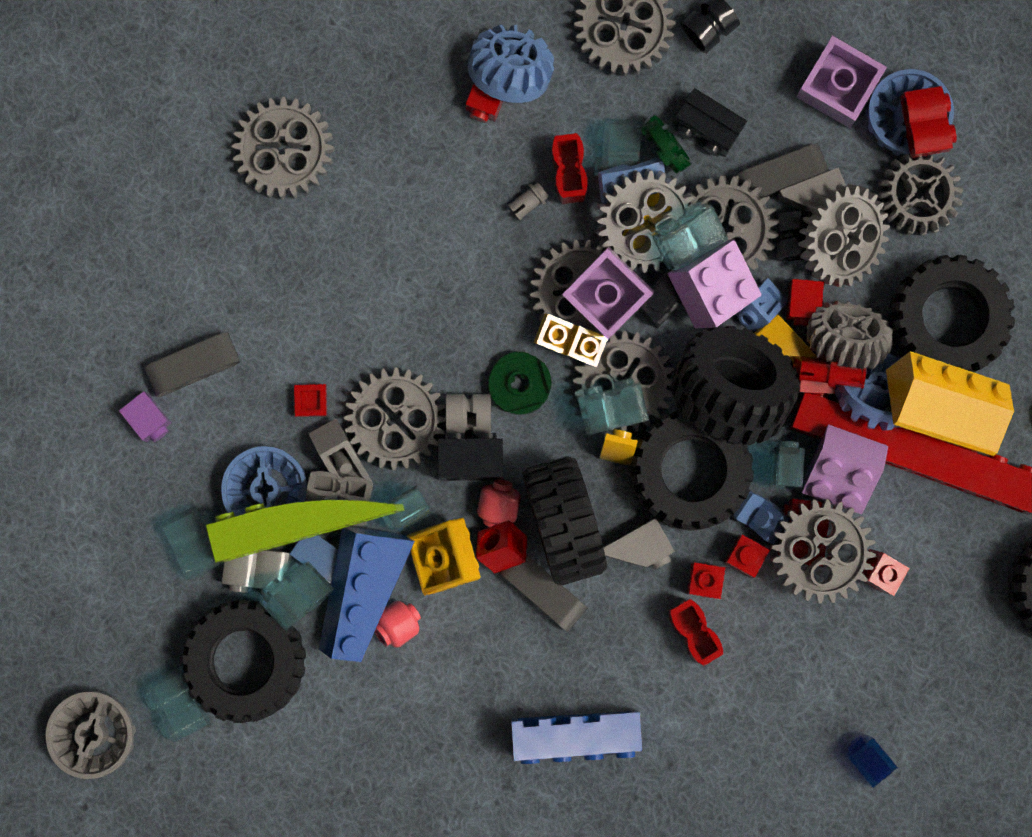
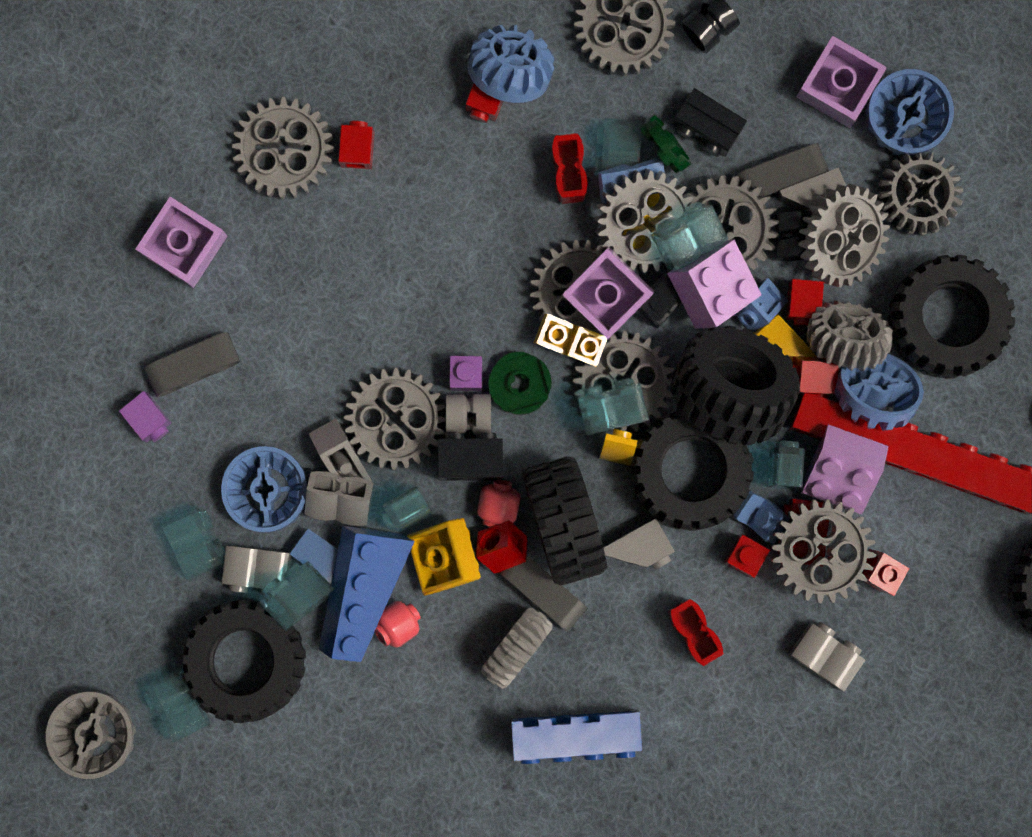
(181, 242): none -> lavender brick
(288, 523): lime slope -> none
(310, 400): red plate -> none
(356, 145): none -> red brick
(466, 373): none -> medium lavender brick
(516, 648): none -> light grey gear
(531, 199): light grey pin -> none
(706, 580): red brick -> none
(827, 656): none -> light grey brick
(832, 374): red pin -> none
(870, 760): clear blue brick -> none
(927, 121): red brick -> none
(949, 402): yellow slope -> none

